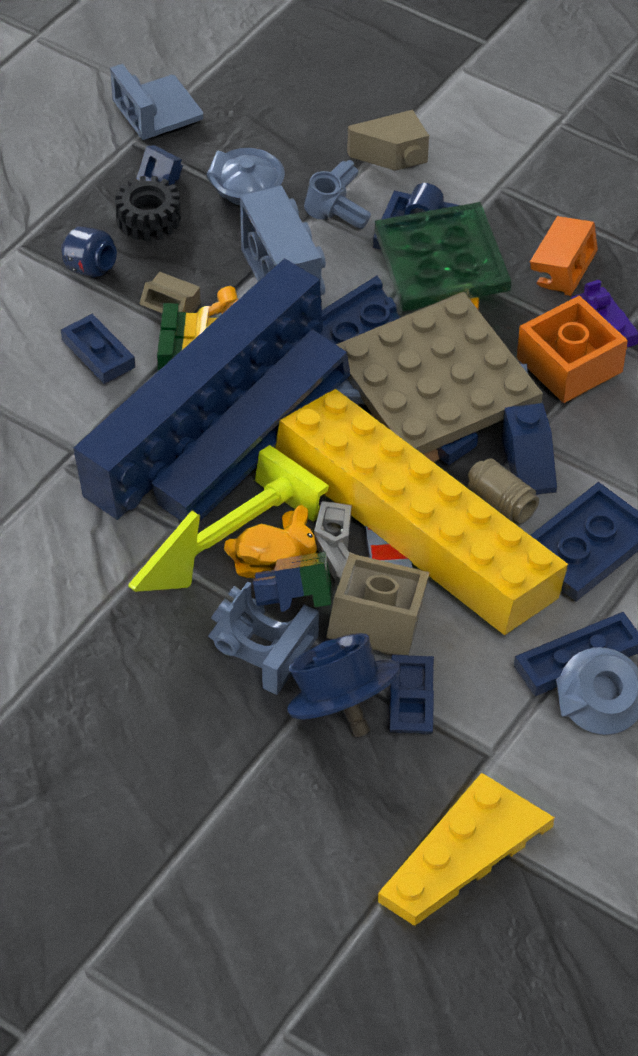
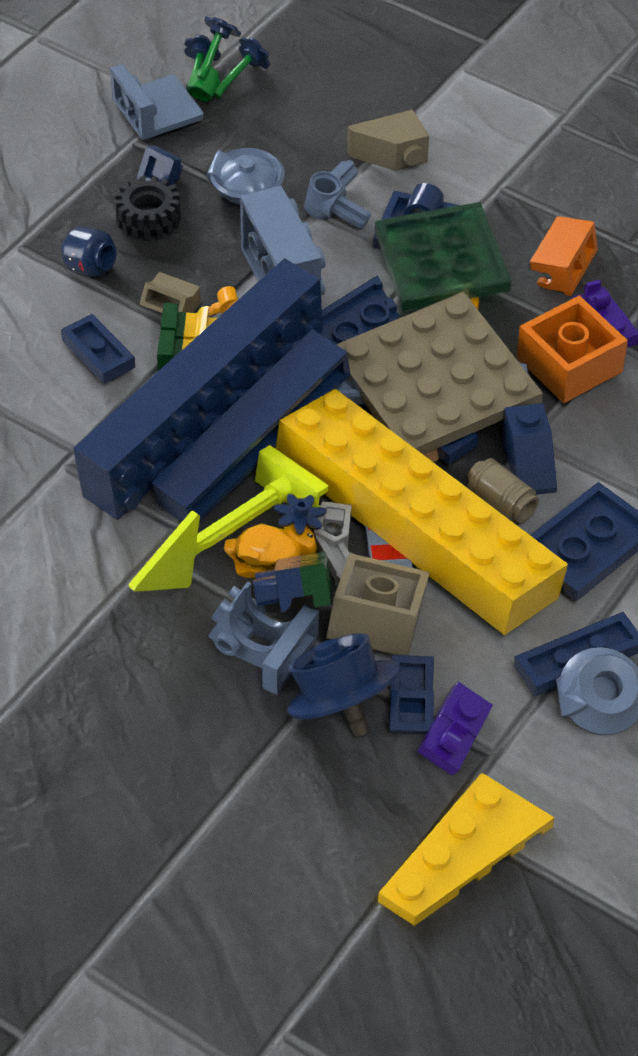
(204, 79): none -> plant
(300, 513): none -> dark blue plant
(455, 728): none -> dark purple plate

